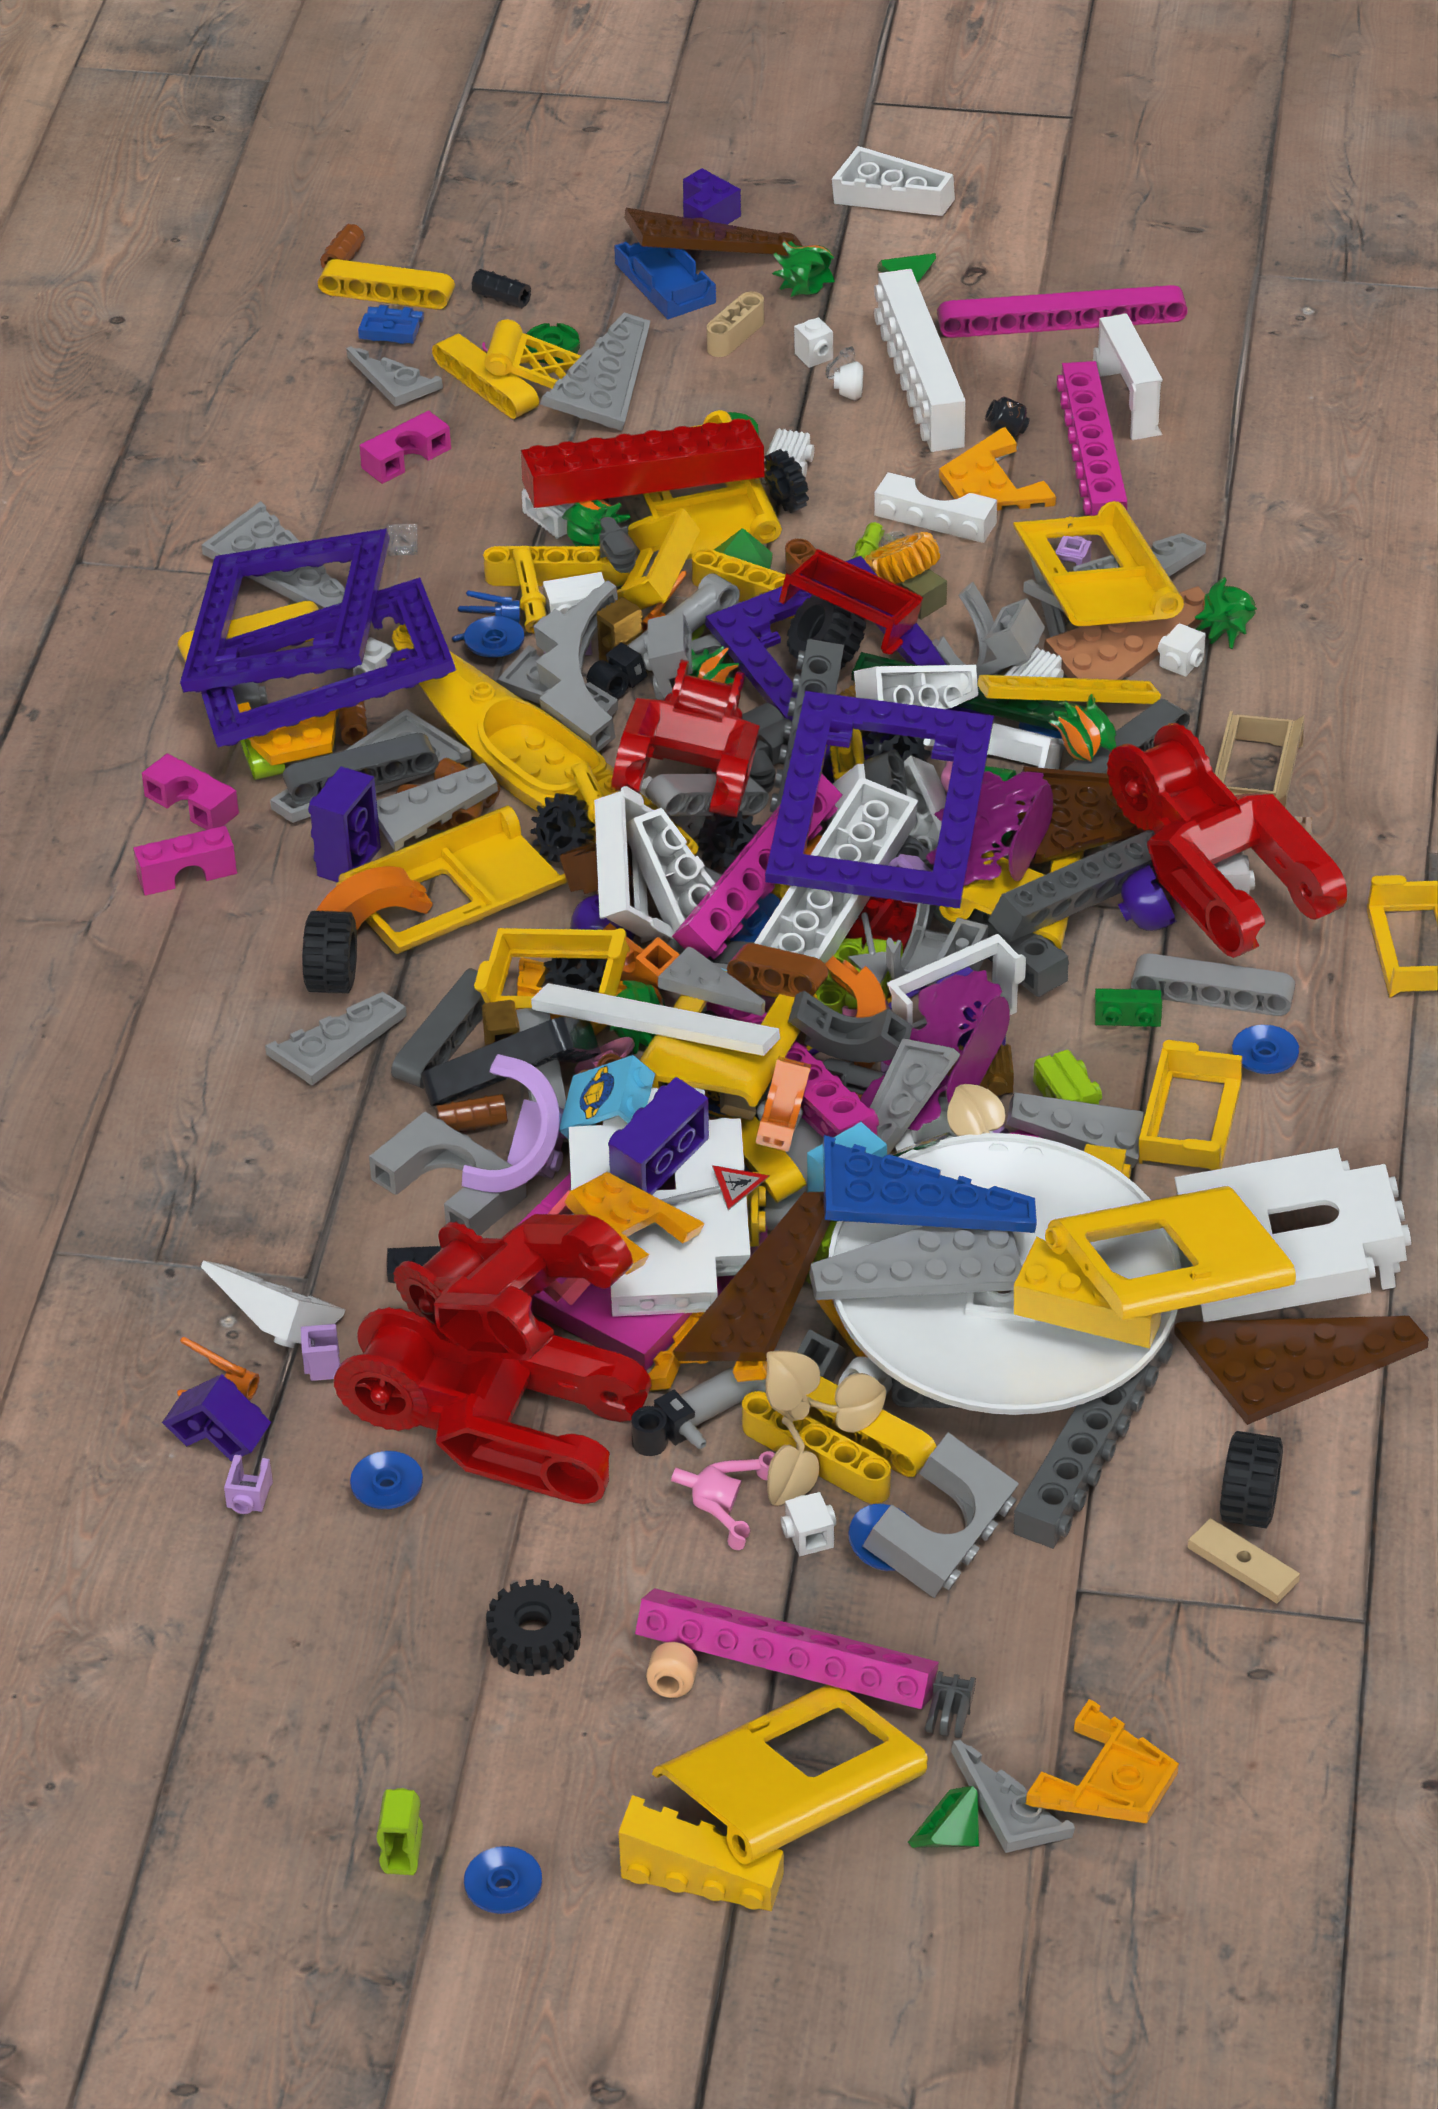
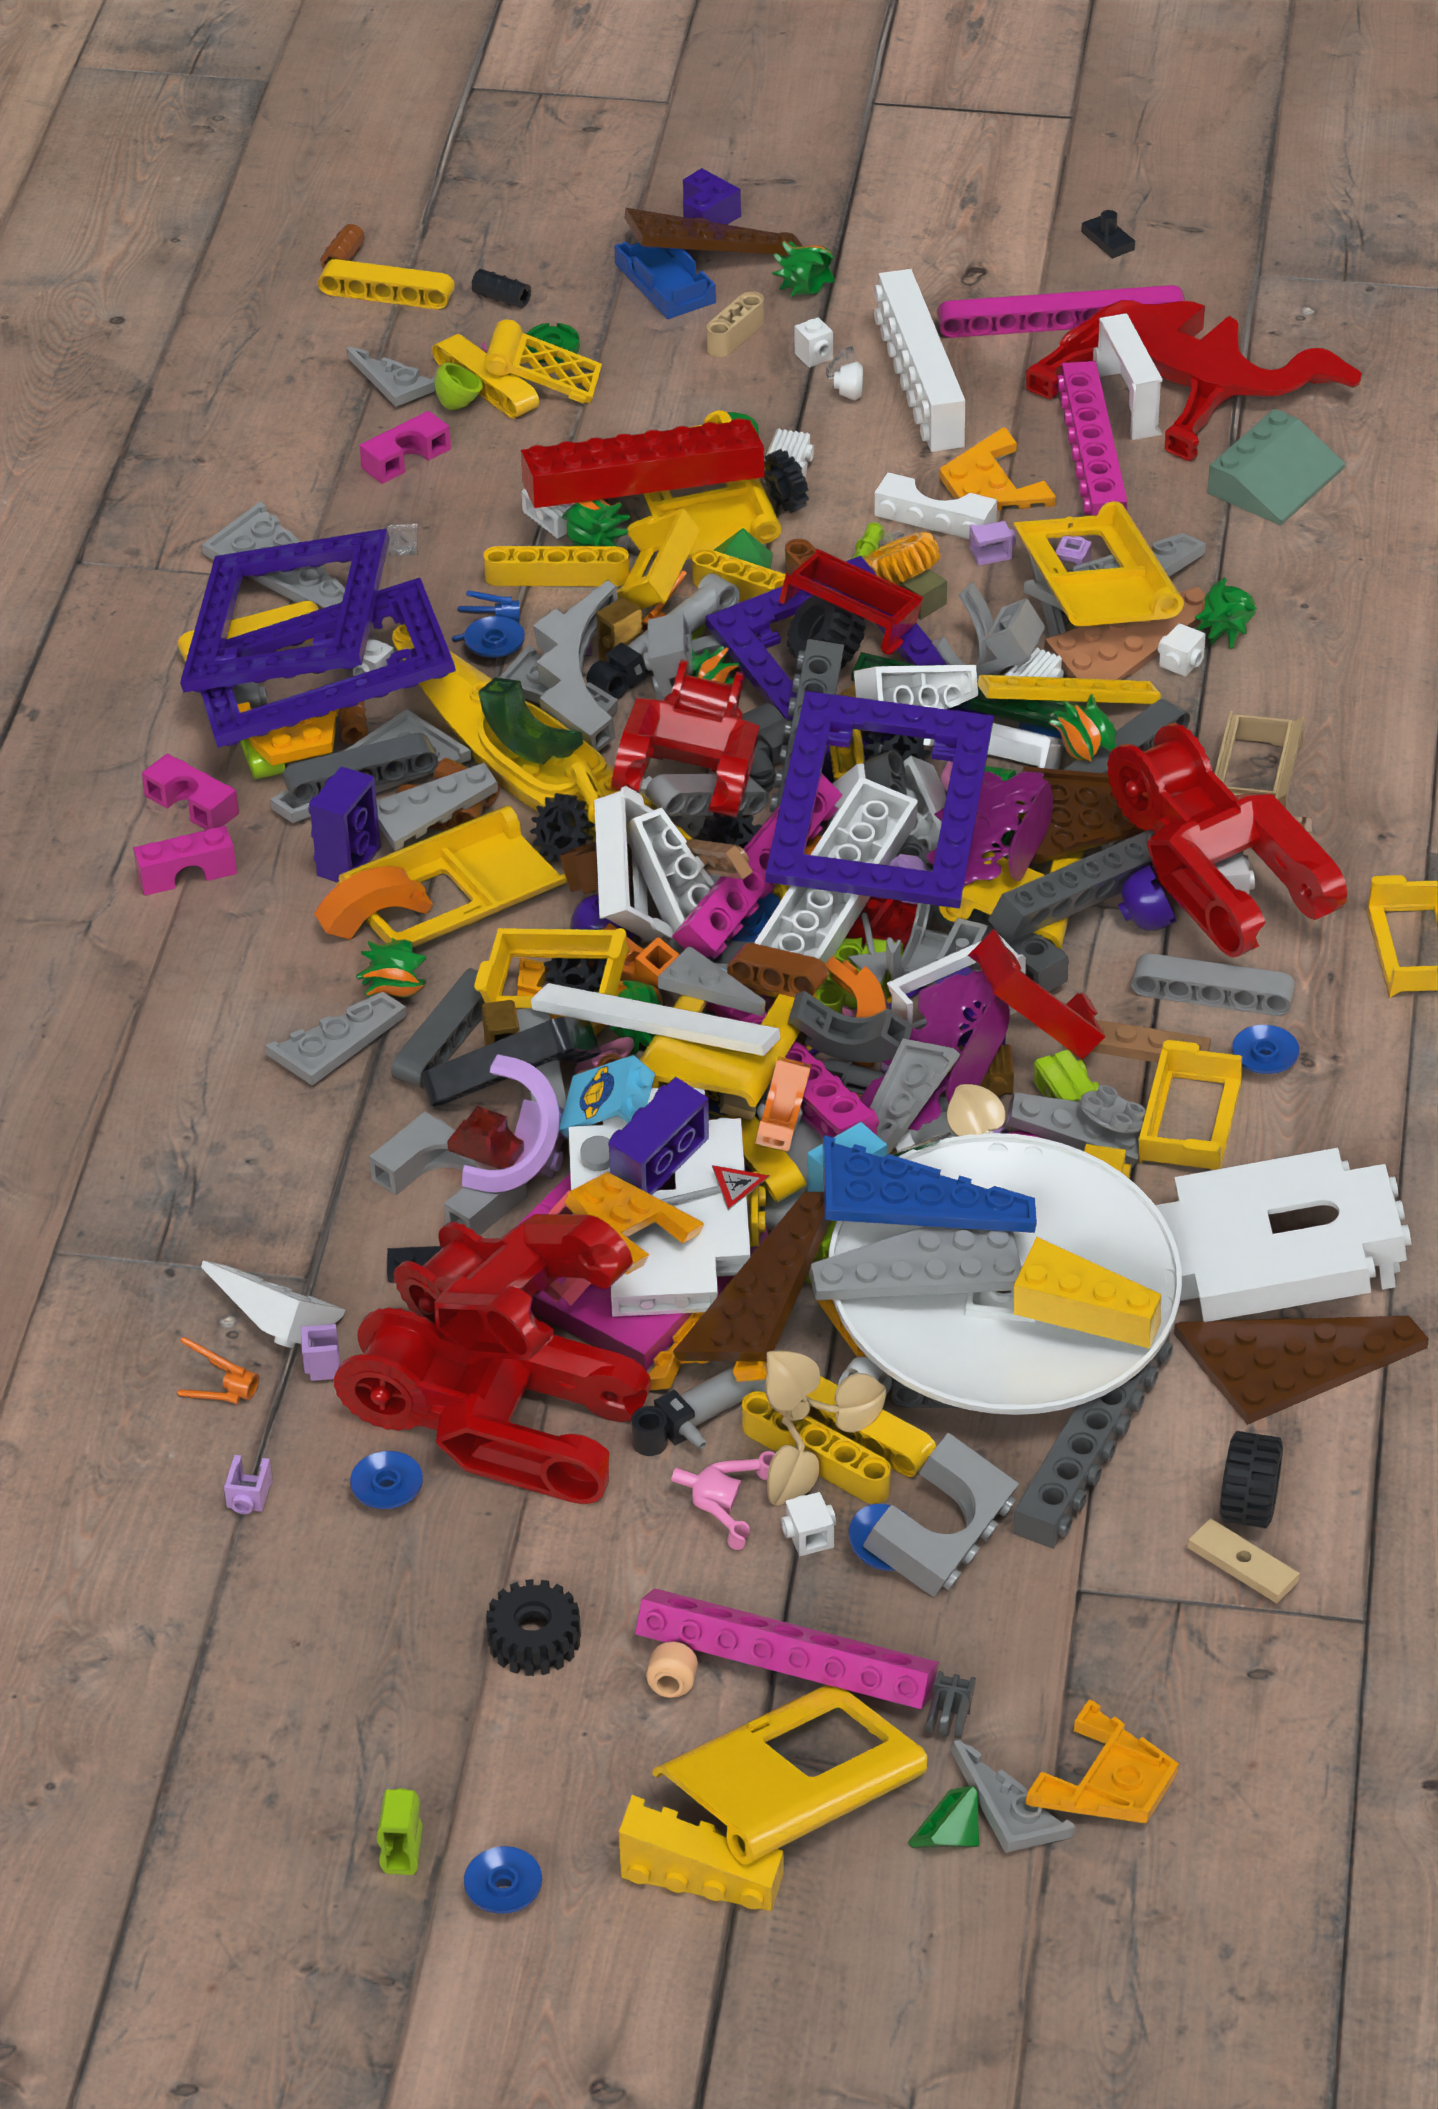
(220, 1414): dark purple brick -> none
(329, 952): black tyre -> none
(390, 324): blue plate -> none
(392, 969): none -> green hair
(456, 386): none -> lime hat
(473, 1113): dark orange axle -> none
(486, 1139): none -> clear red brick
(517, 727): none -> clear green arch
(532, 601): yellow pin -> none
(569, 591): white brick -> none
(595, 1153): none -> light grey tile
(603, 378): light grey wing -> none
(616, 545): dark grey arm -> none
(721, 858): none -> medium nougat plate
(824, 1352): dark grey brick -> none
(892, 184): white wedge -> none
(918, 264): green slope -> none
(991, 542): none -> lavender window
(1007, 414): black head -> none
(1068, 1024): none -> red piece
(1107, 235): none -> black tile
(1112, 1110): none -> light grey dish
(1128, 1007): green bracket -> none
(1141, 1042): none -> medium nougat plate
(1208, 365): none -> red animal
(1213, 1230): yellow piece -> none
(1274, 468): none -> sand green slope

